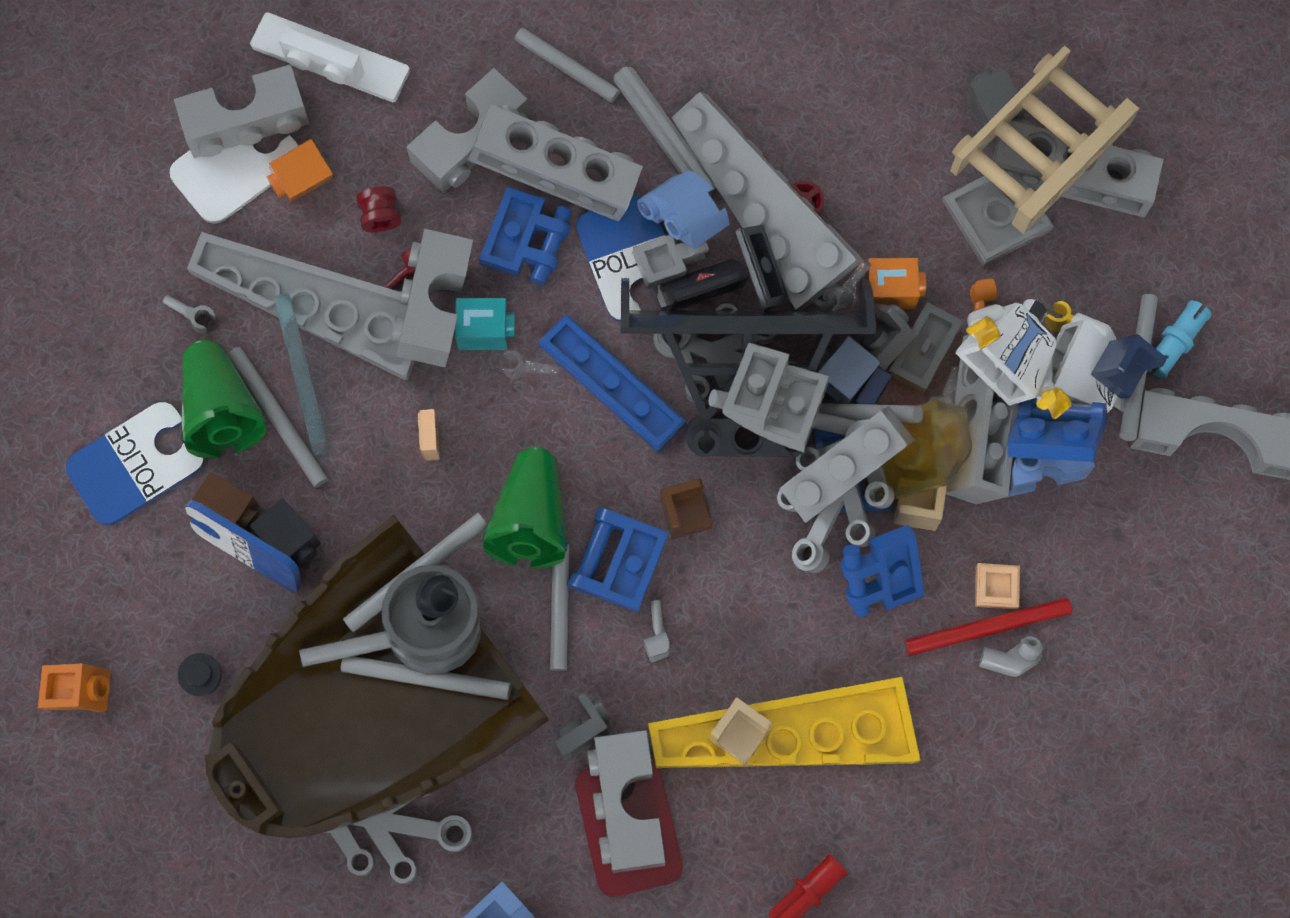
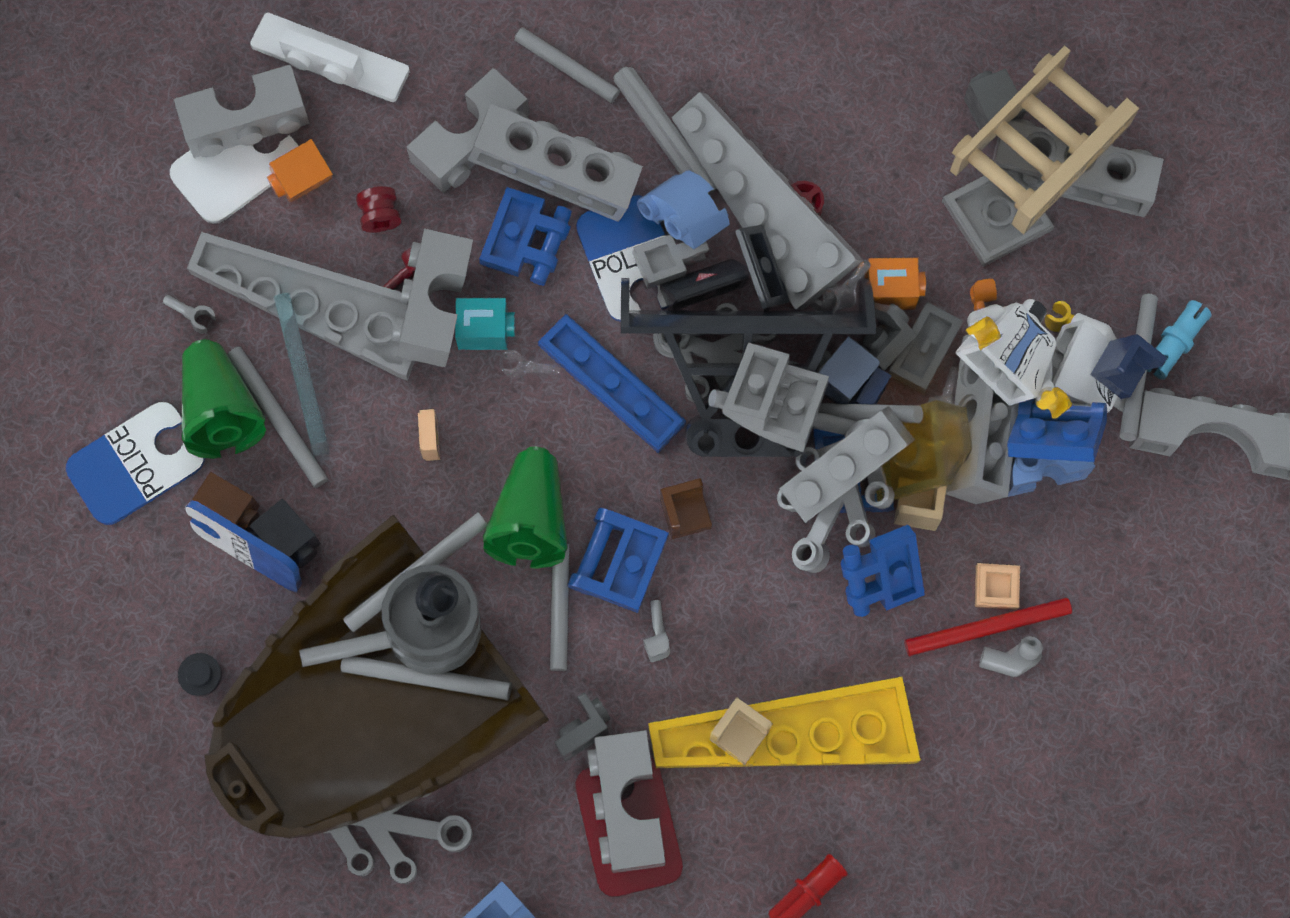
(74, 687): orange bracket -> none

